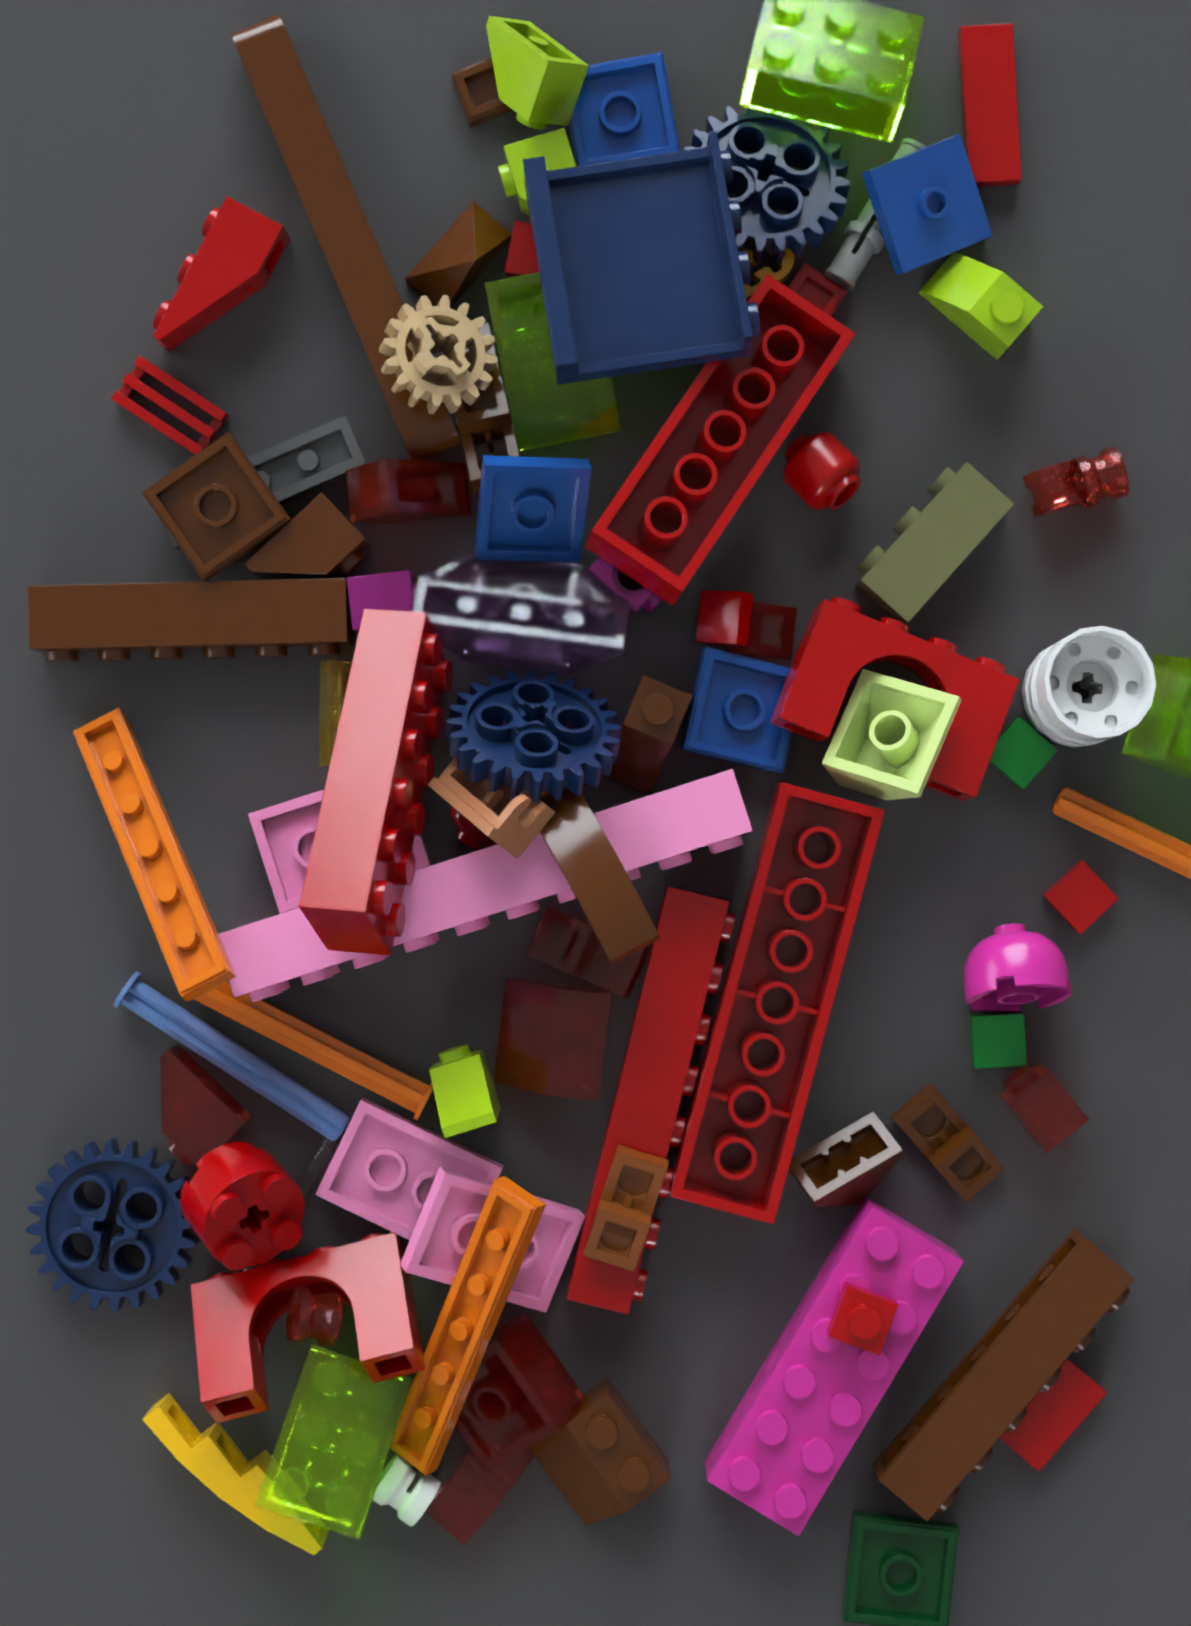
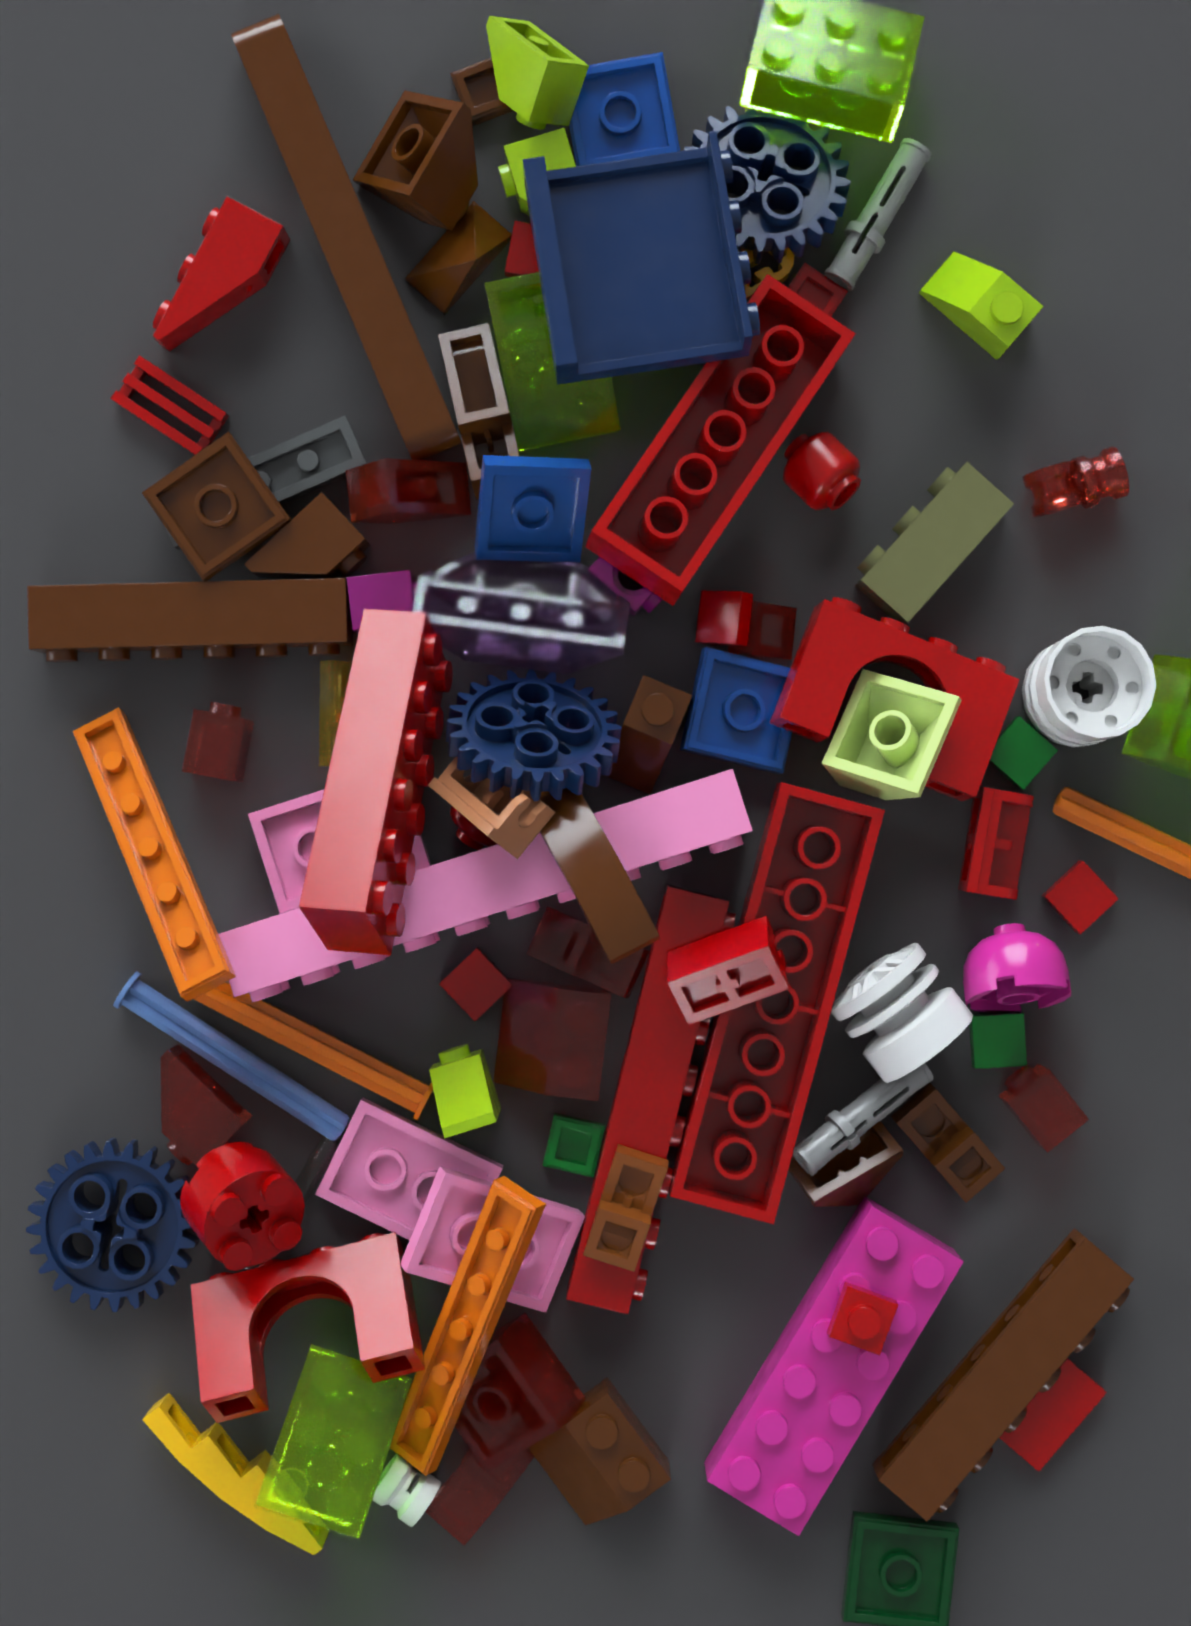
(218, 743): none -> clear red brick
(314, 1317): clear red wheel -> none
(424, 160): none -> reddish brown slope
(429, 332): tan gear -> none
(476, 984): none -> red tile
(573, 1145): none -> green tile
(726, 970): none -> red hinge
(848, 1125): none -> light grey pin
(906, 1019): none -> white wheel
(927, 204): blue plate -> none
(990, 103): red tile -> none
(995, 843): none -> red hinge

